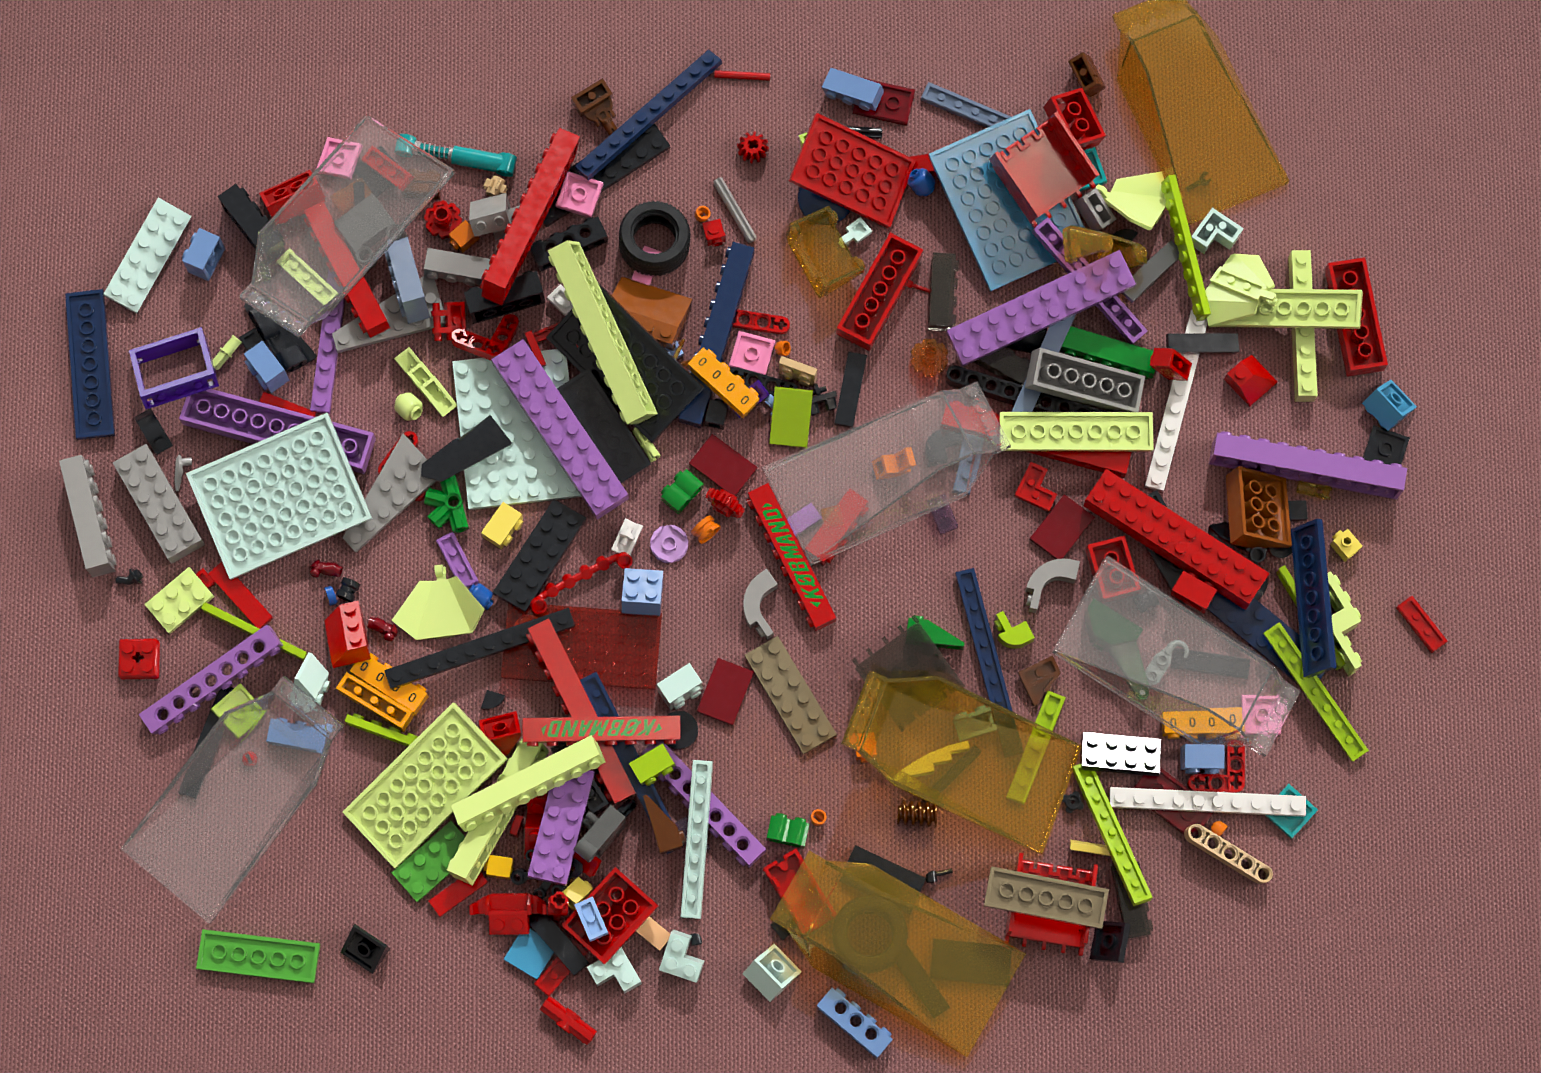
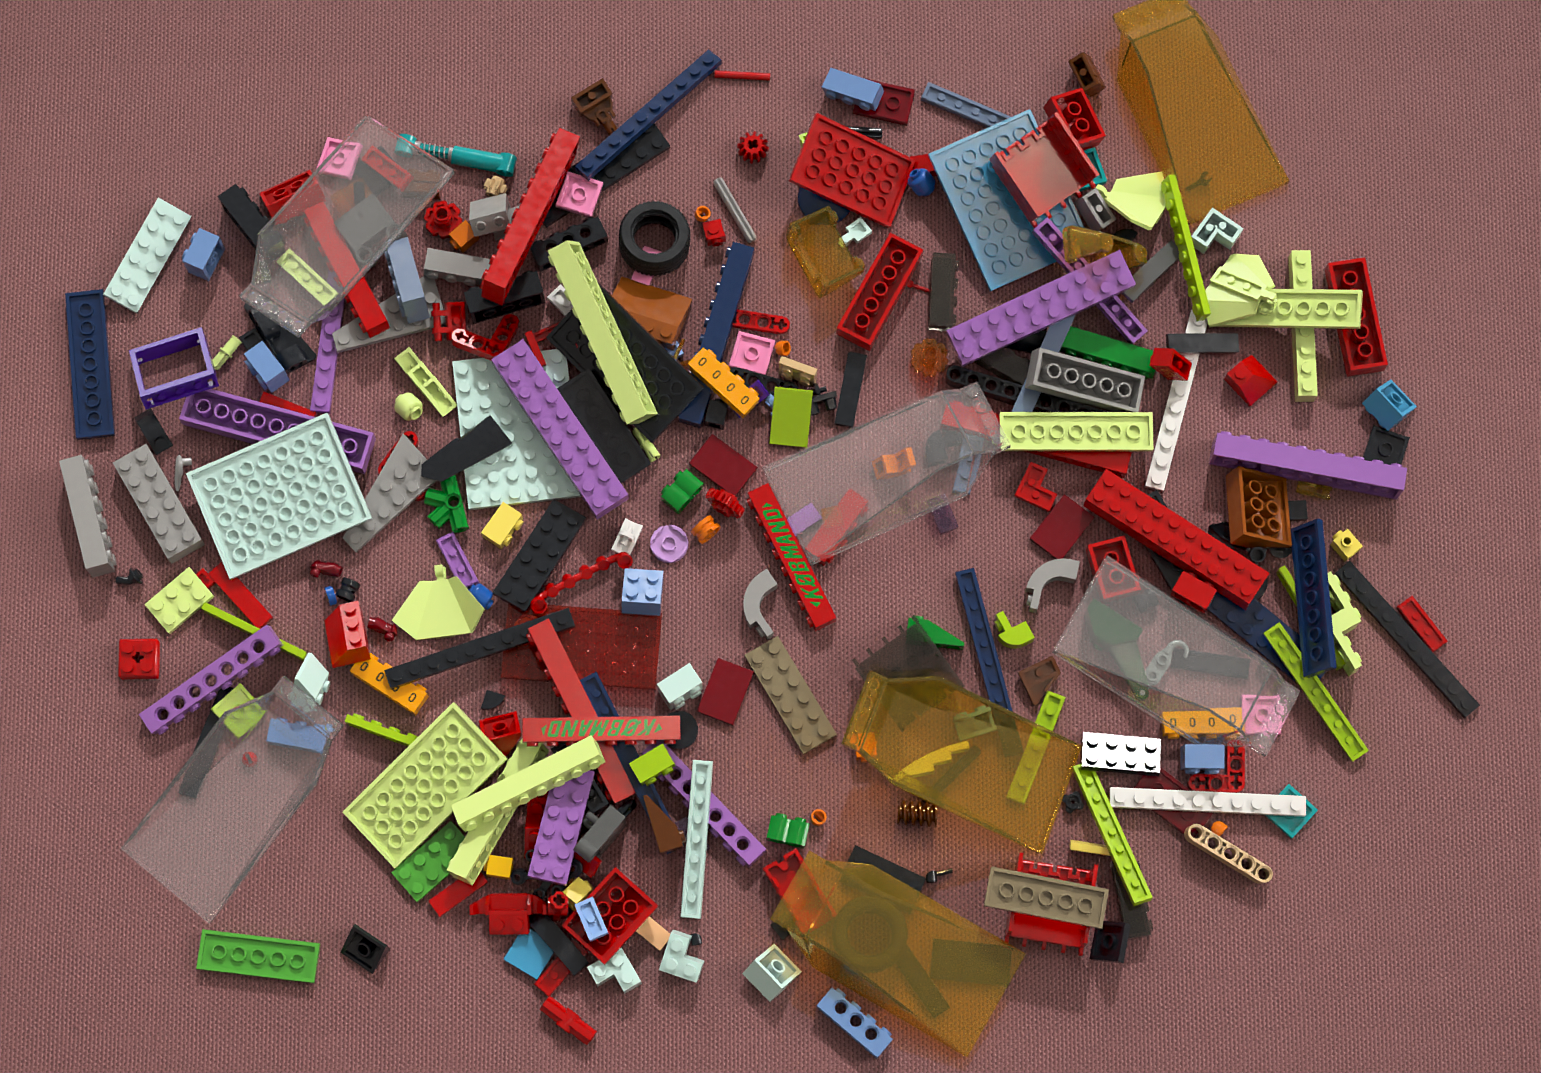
(375, 701): light orange brick -> none
(516, 826): red tile -> none
(1407, 639): none -> black plate

